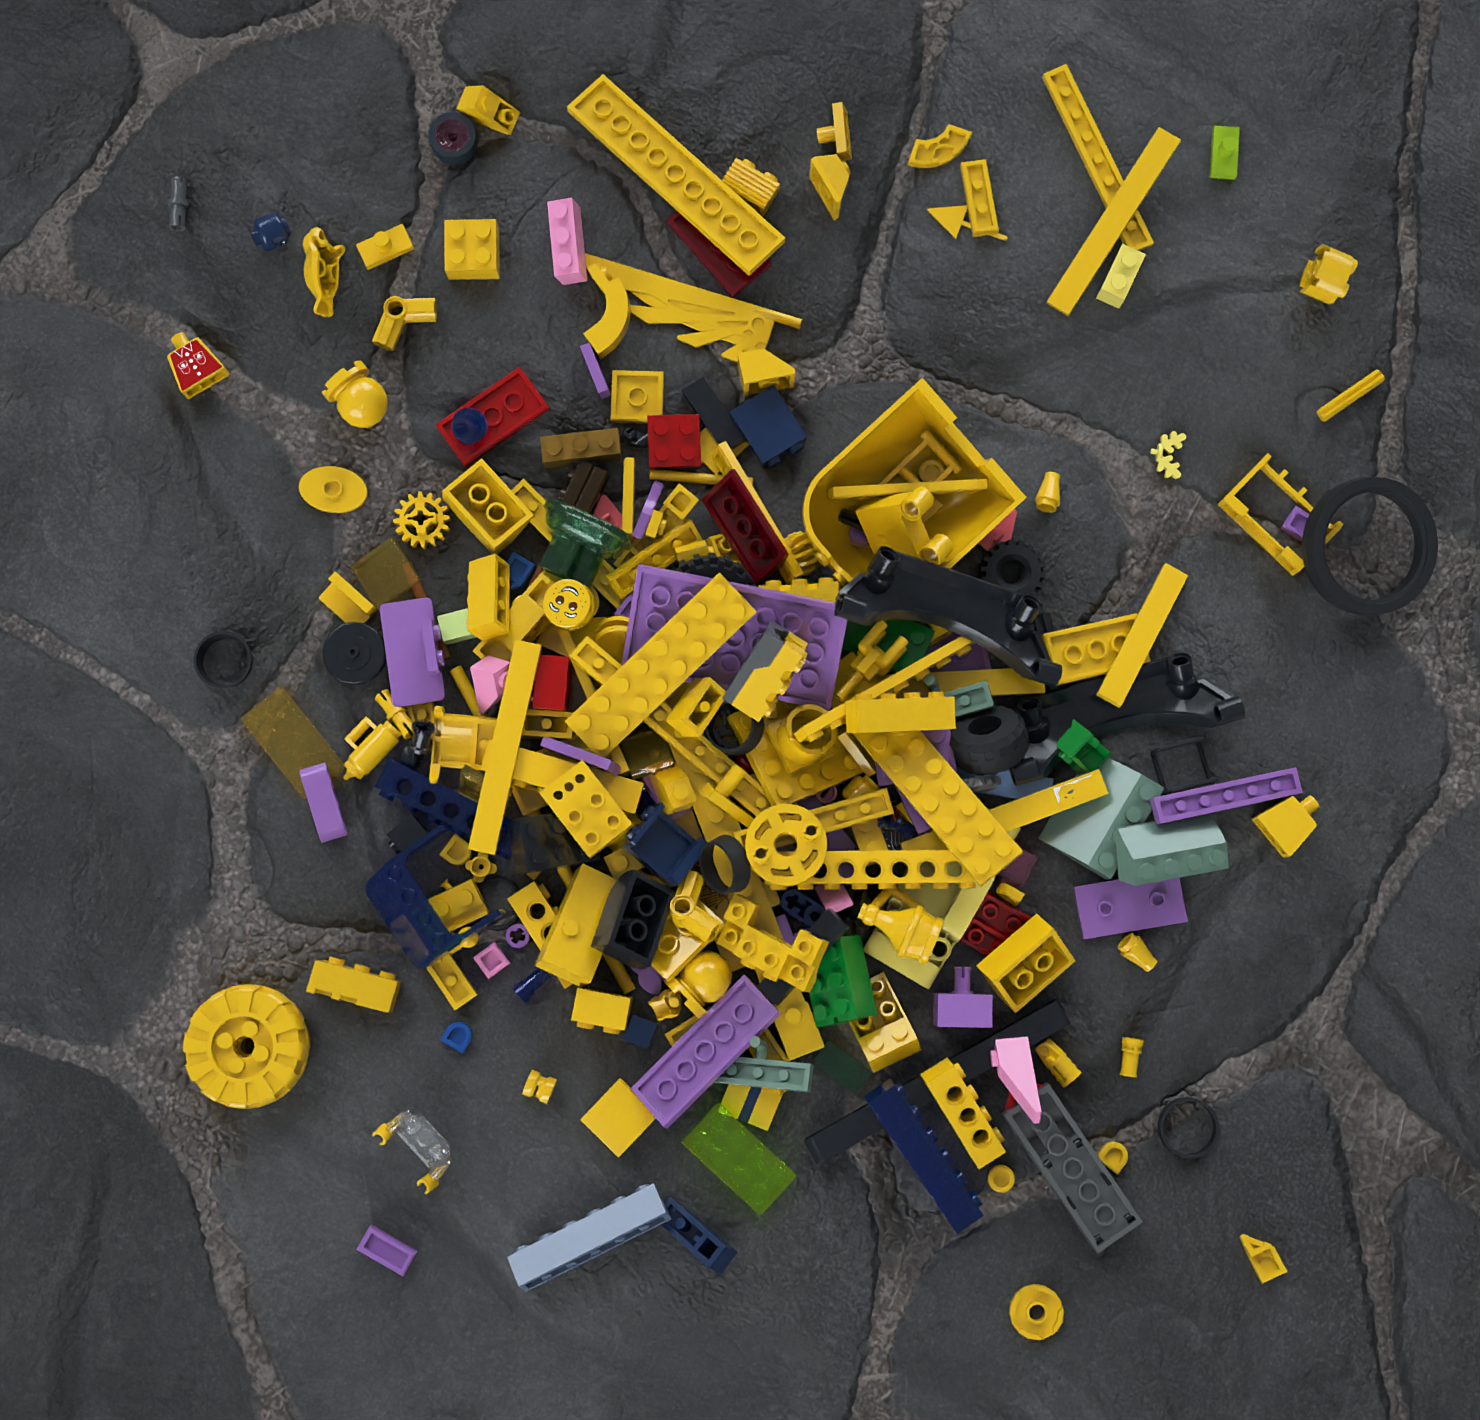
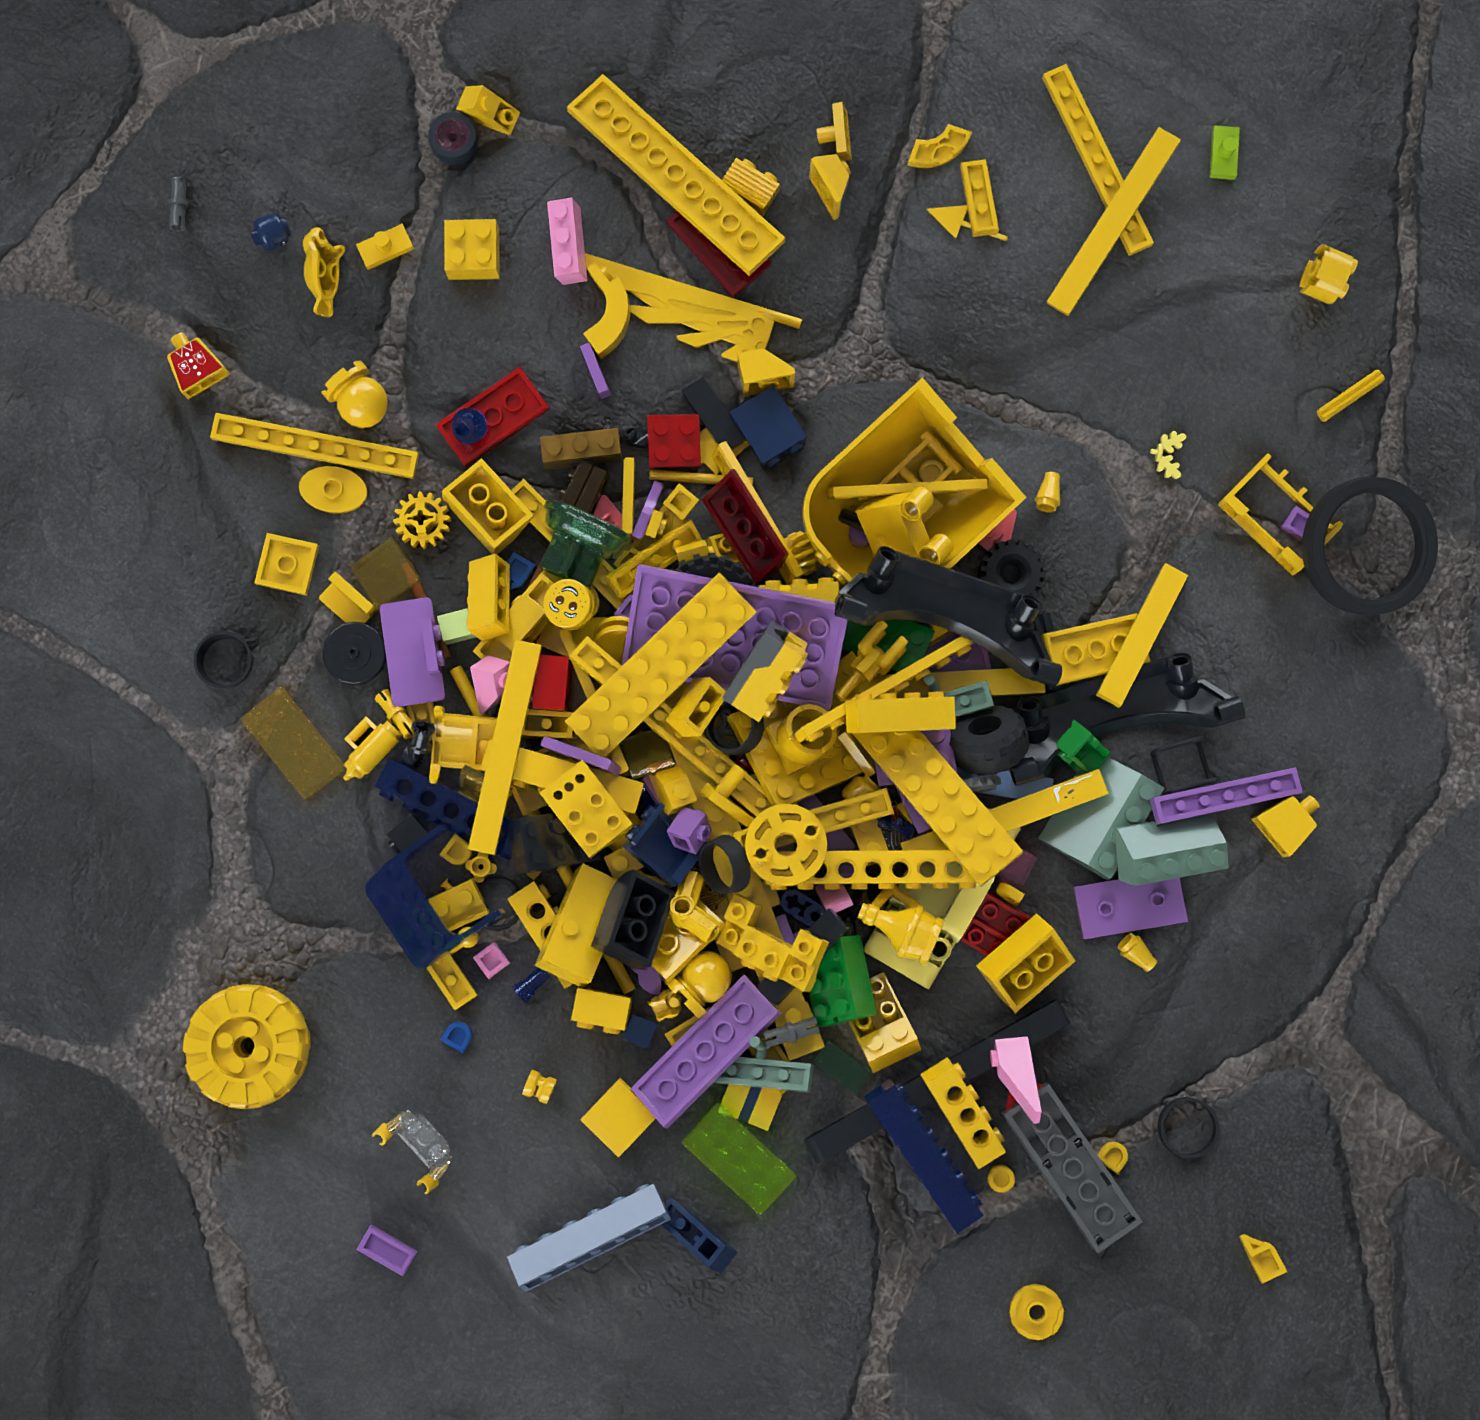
(286, 564): none -> yellow plate
(314, 445): none -> yellow plate
(323, 802): medium lavender beam -> none
(354, 984): yellow wedge -> none
(413, 311): yellow piece -> none
(521, 943): medium lavender bush -> none
(636, 395): yellow tile -> none
(689, 830): none -> medium lavender brick
(791, 1032): none -> dark grey pin
(829, 796): bright pink hinge -> none
(962, 1006): medium lavender brick -> none
(1057, 1062): yellow hinge -> none
(1120, 276): light yellow brick -> none
(1131, 1049): yellow pin -> none

